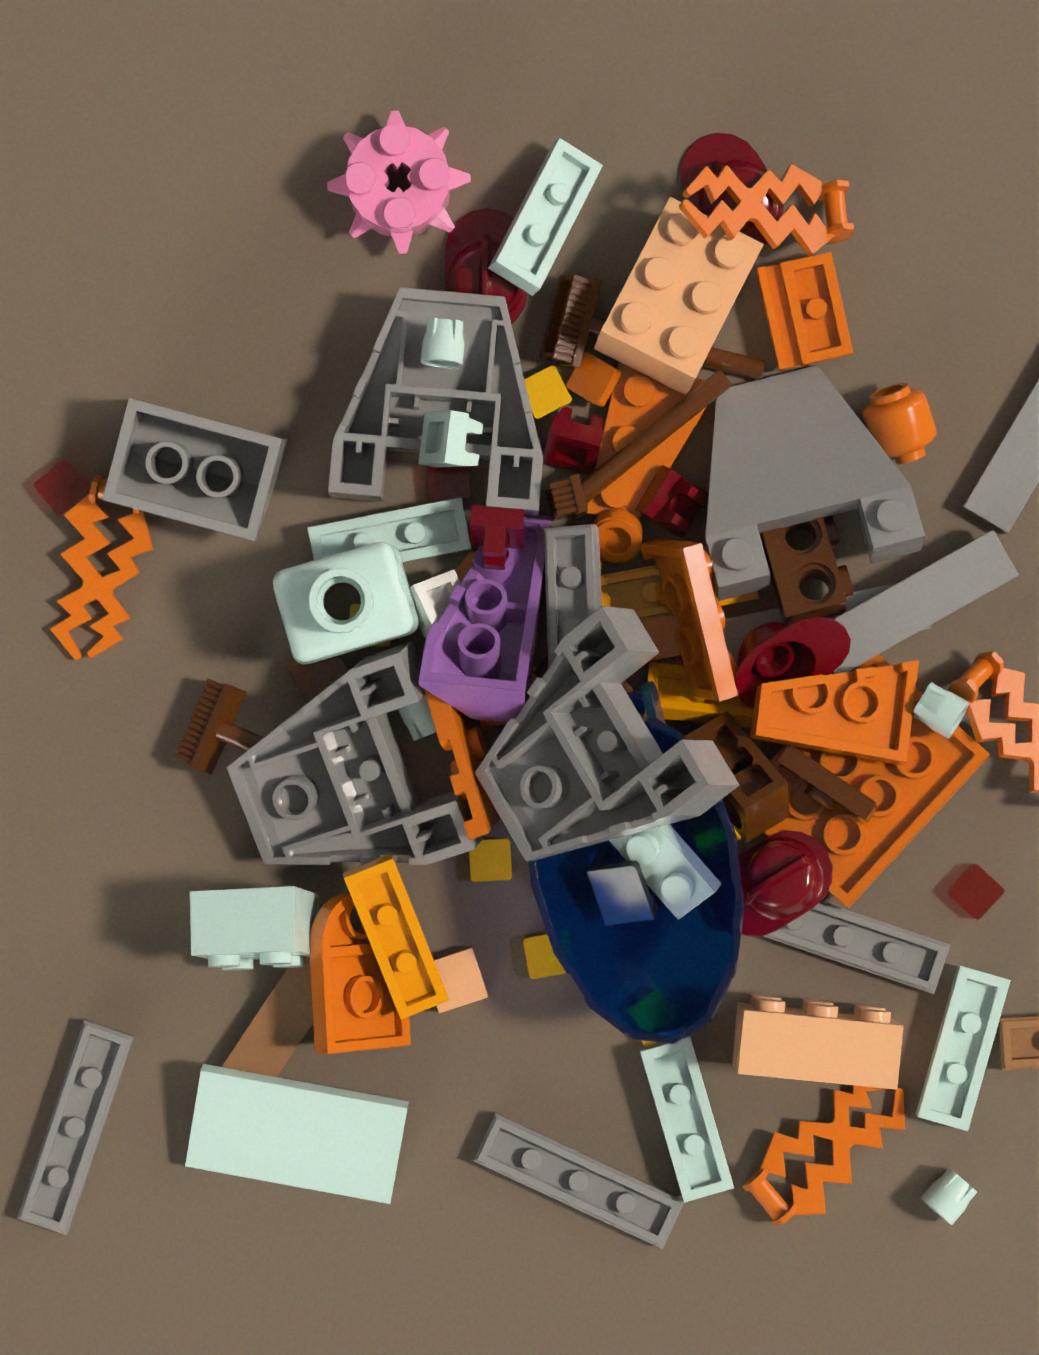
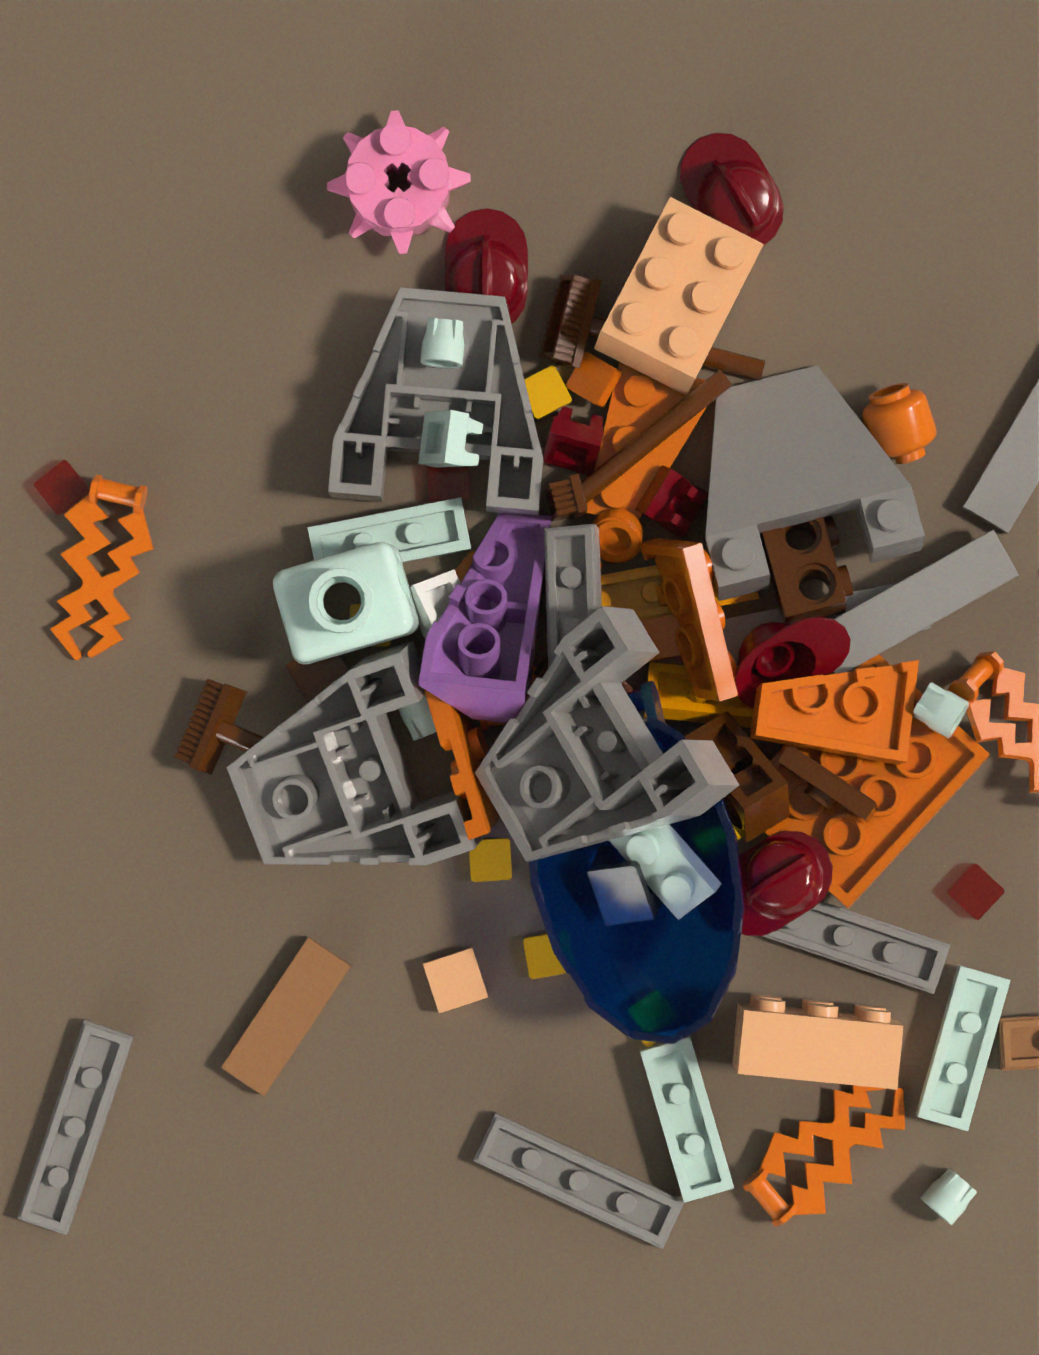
(194, 469): light grey slope -> none
(252, 925): light aqua brick -> none
(296, 1133): light aqua tile -> none
(348, 987): orange plate -> none
(396, 936): light orange plate -> none
(497, 531): dark red tile -> none
(545, 217): light aqua plate -> none
(749, 207): orange piece -> none
(804, 311): orange plate -> none

